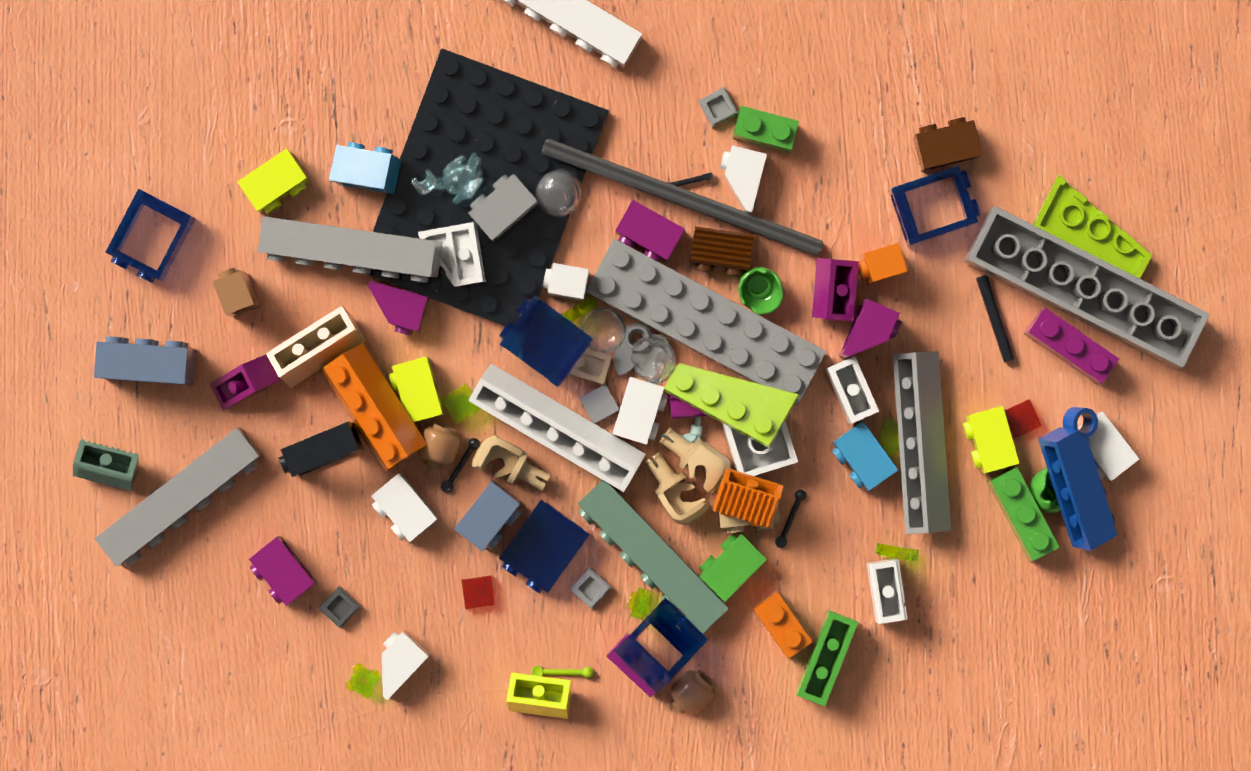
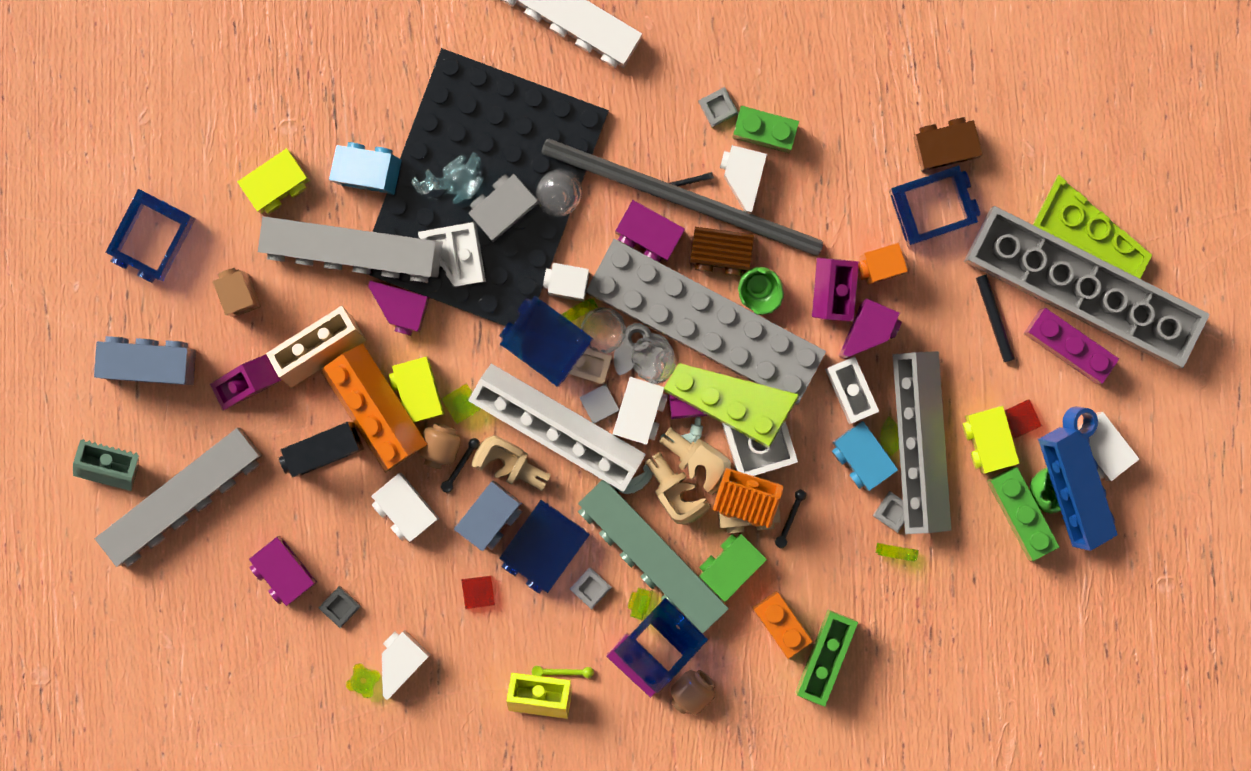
(638, 482): none -> light aqua piece
(886, 591): white brick -> none
(891, 512): none -> light grey tile

